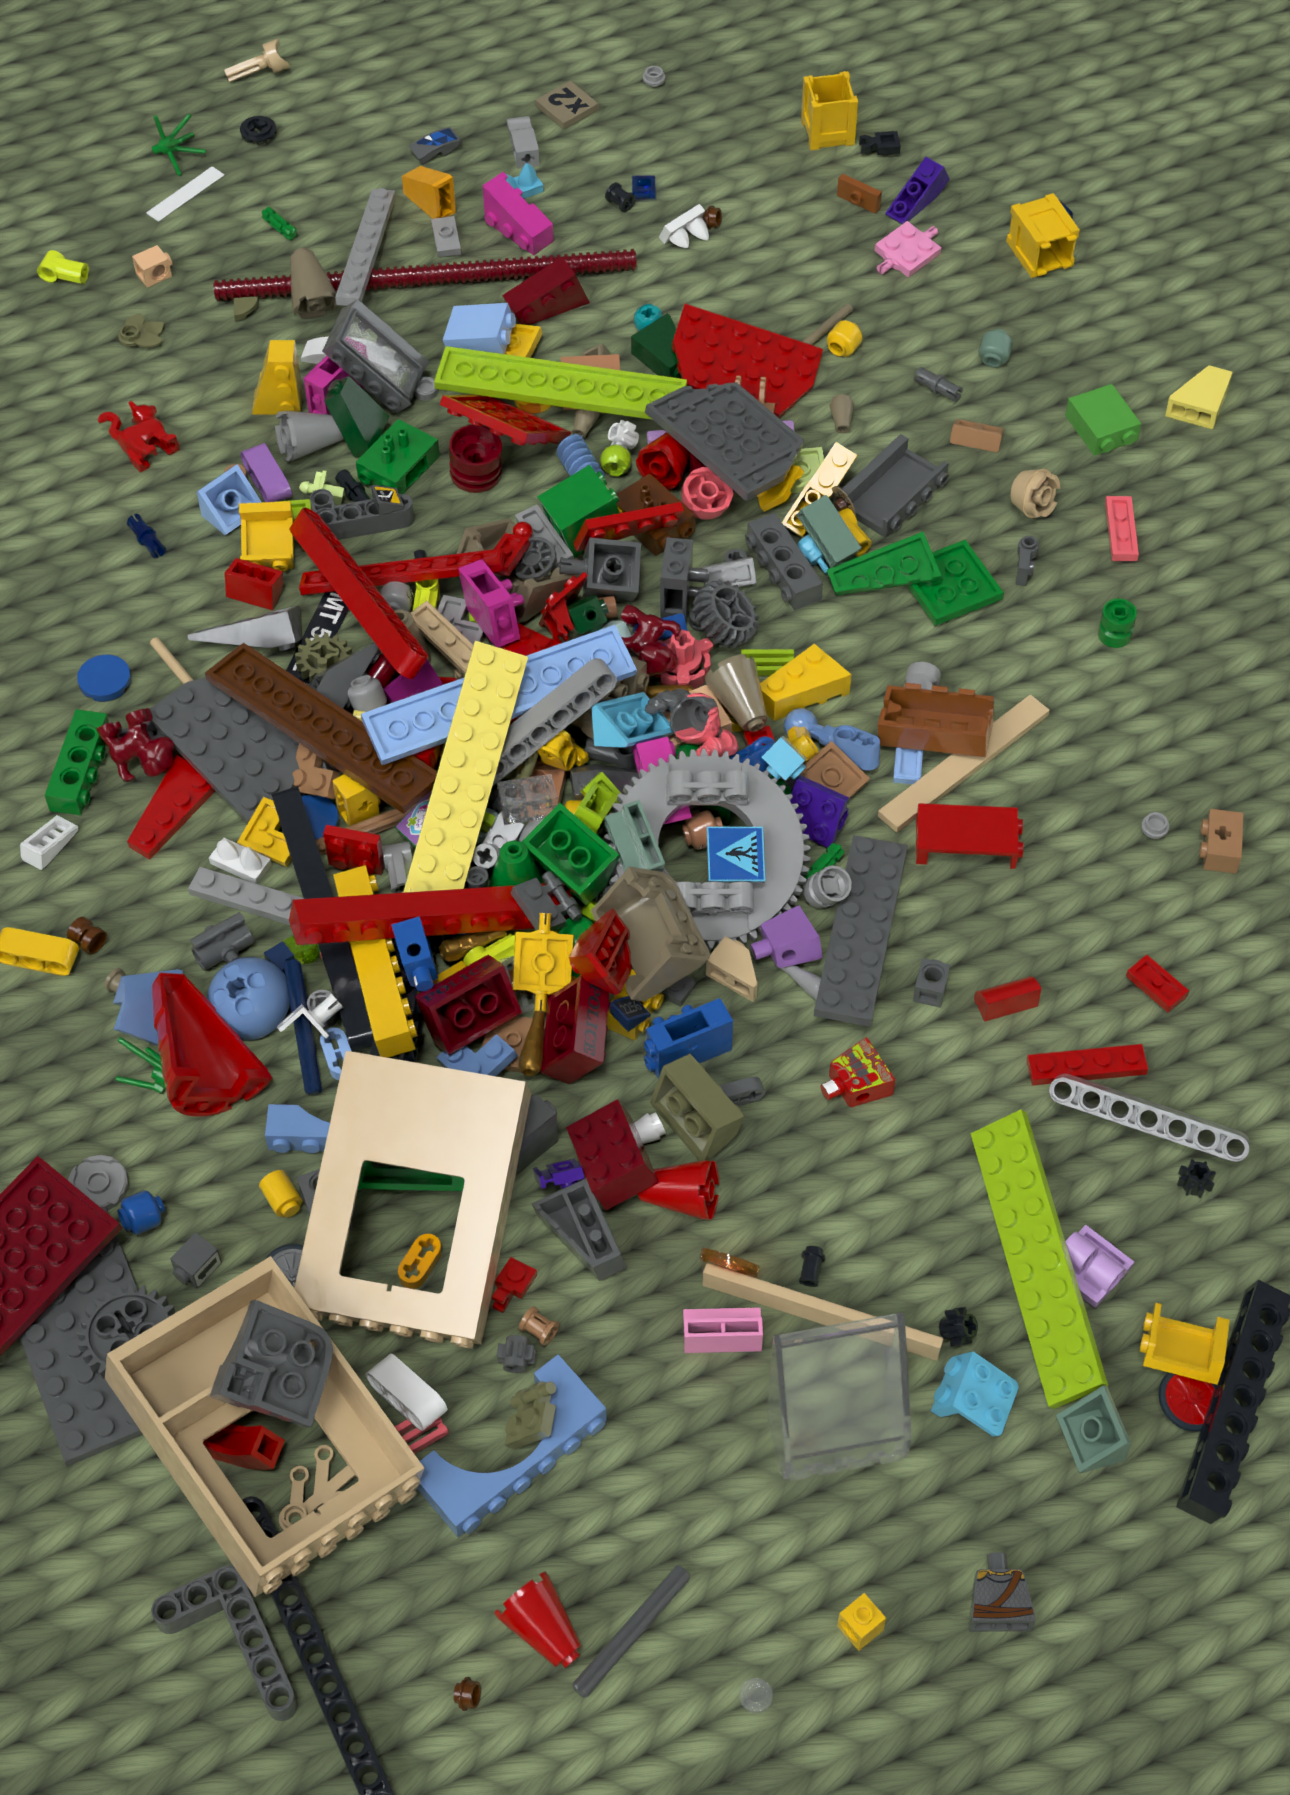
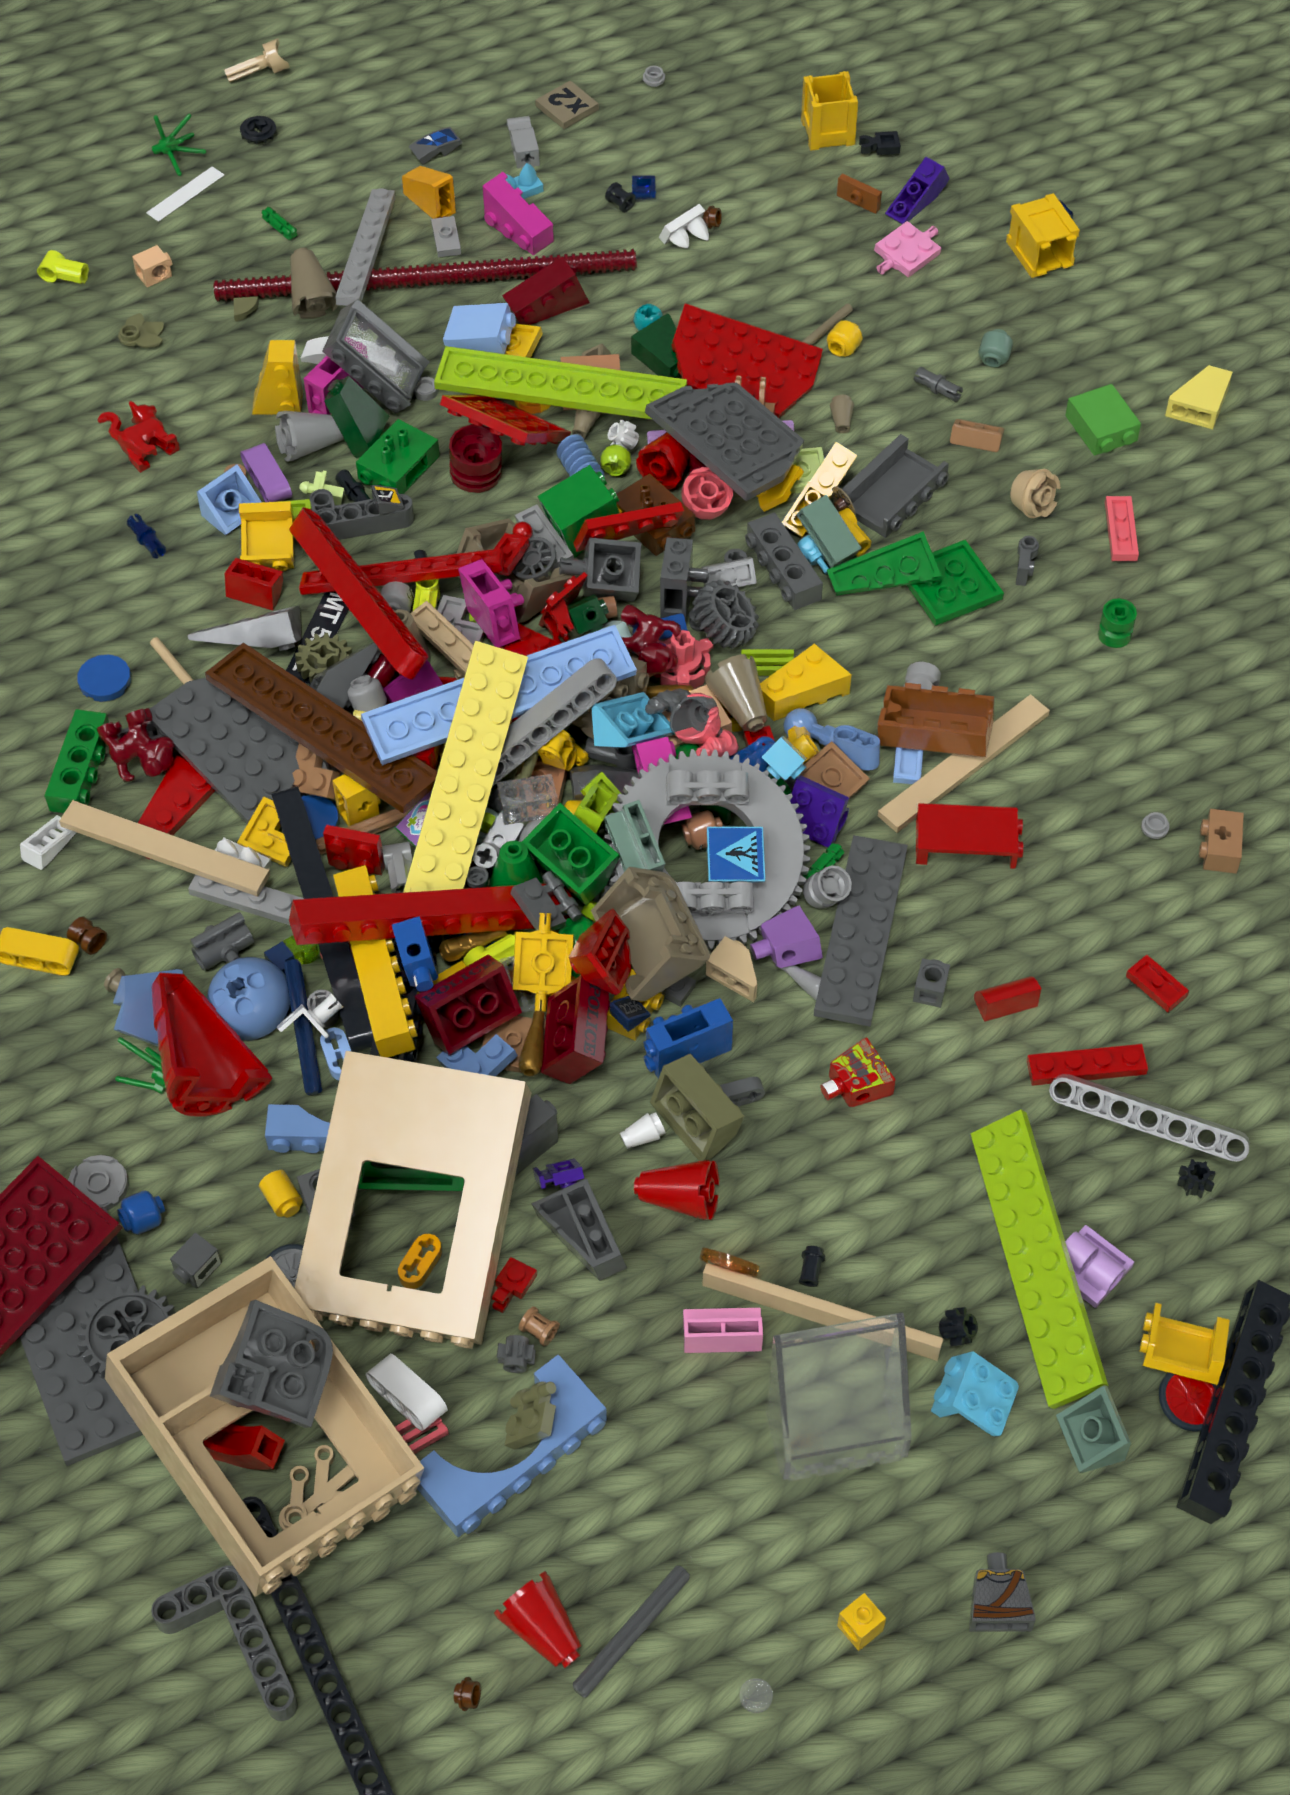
(165, 848): none -> tan tile
(612, 1154): dark red brick -> none

